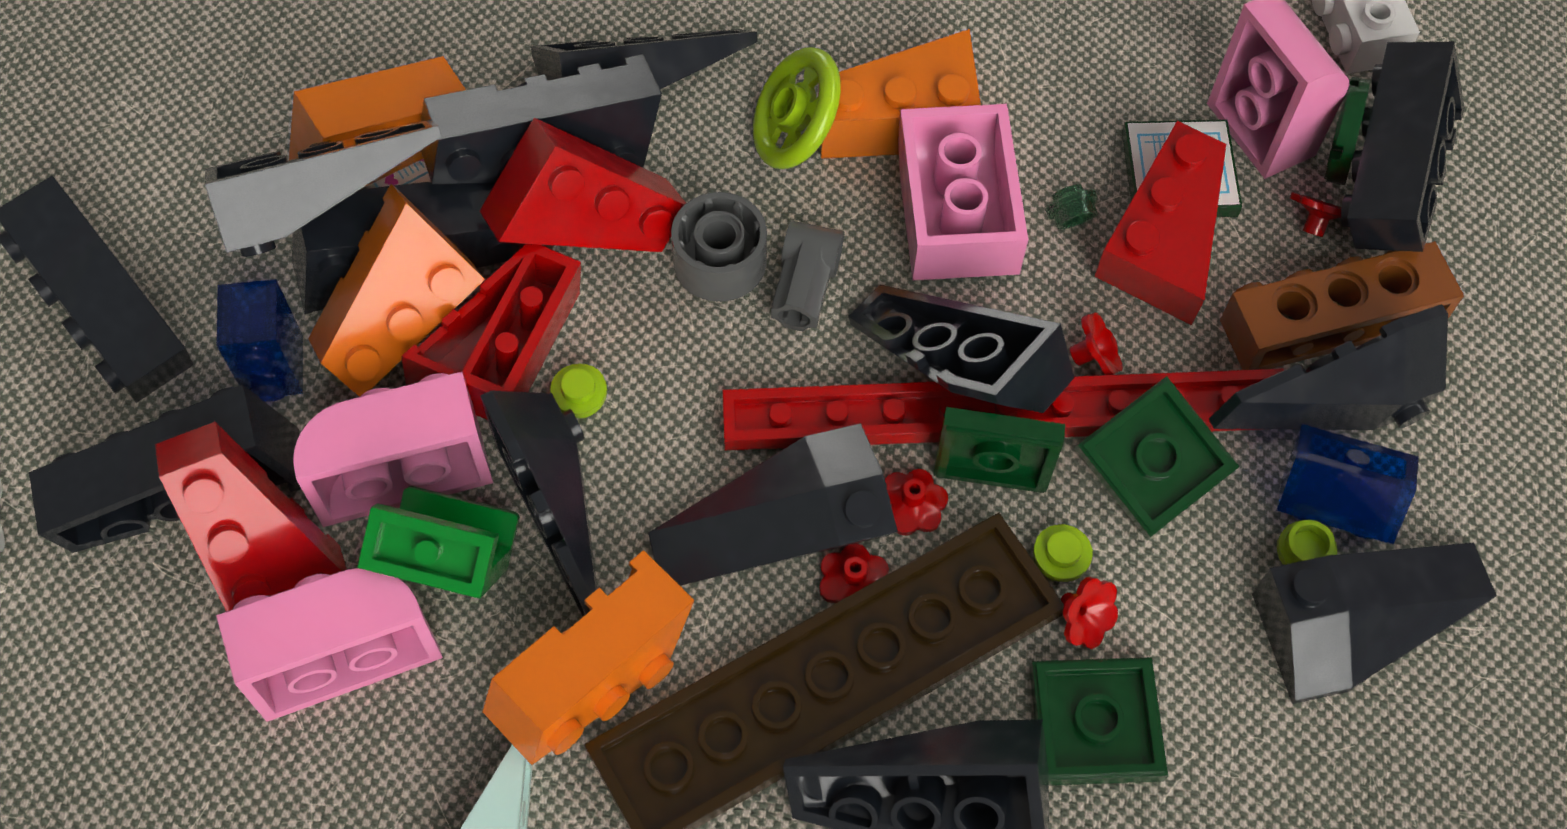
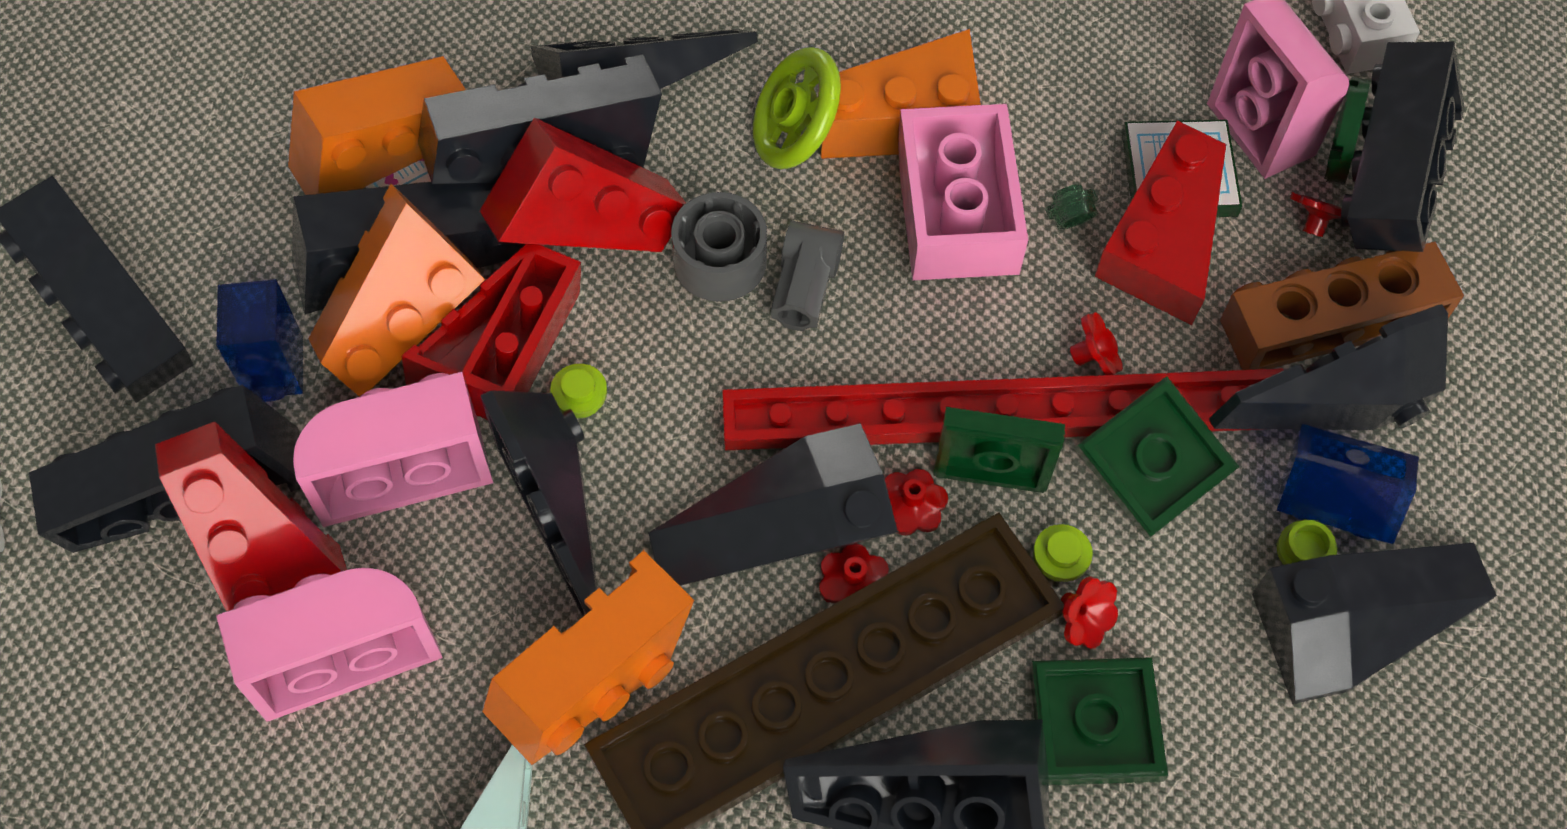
(273, 197): wedge -> none
(440, 541): green panel -> none
(970, 346): black wedge -> none

